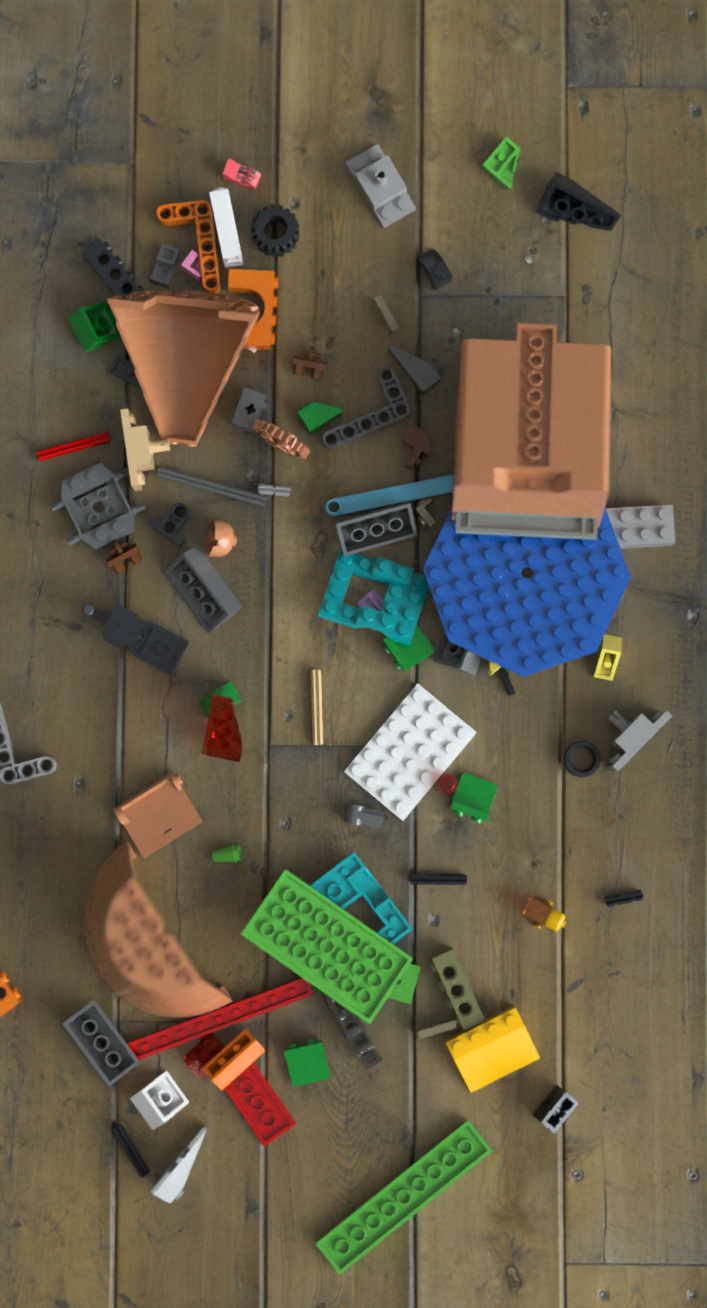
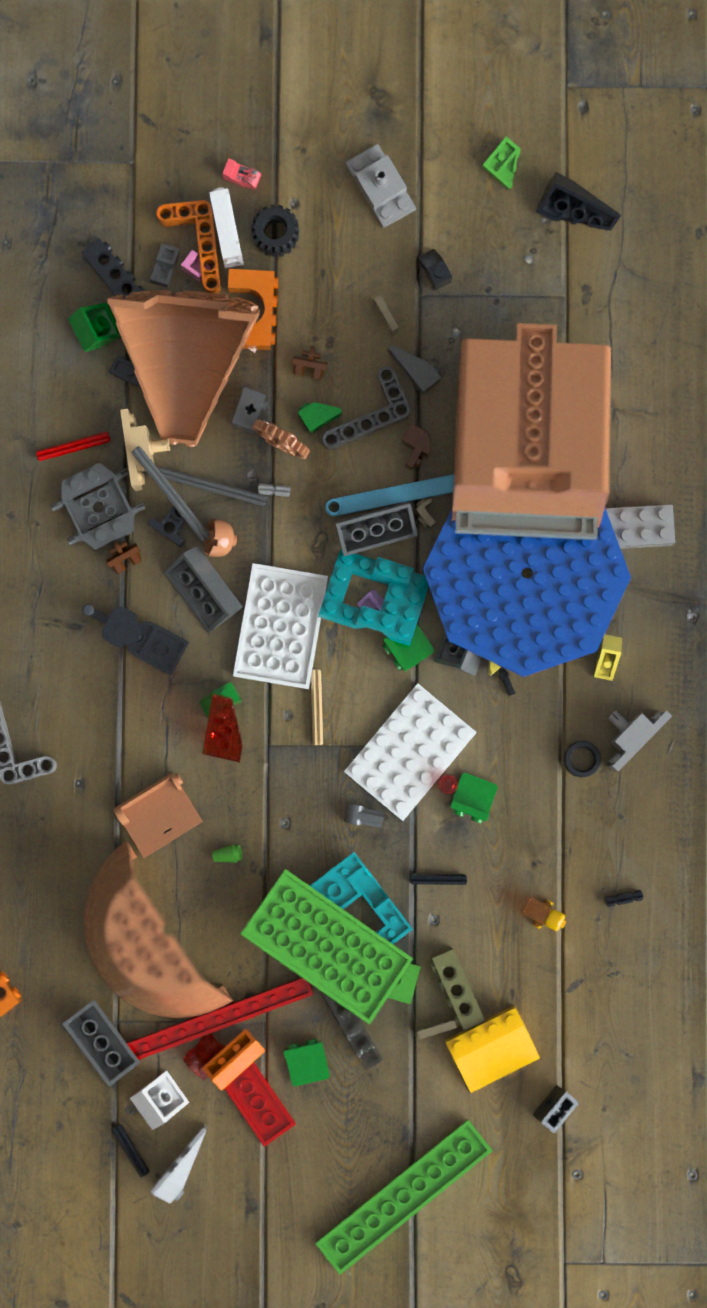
(170, 493): none -> dark grey axle
(280, 626): none -> white plate

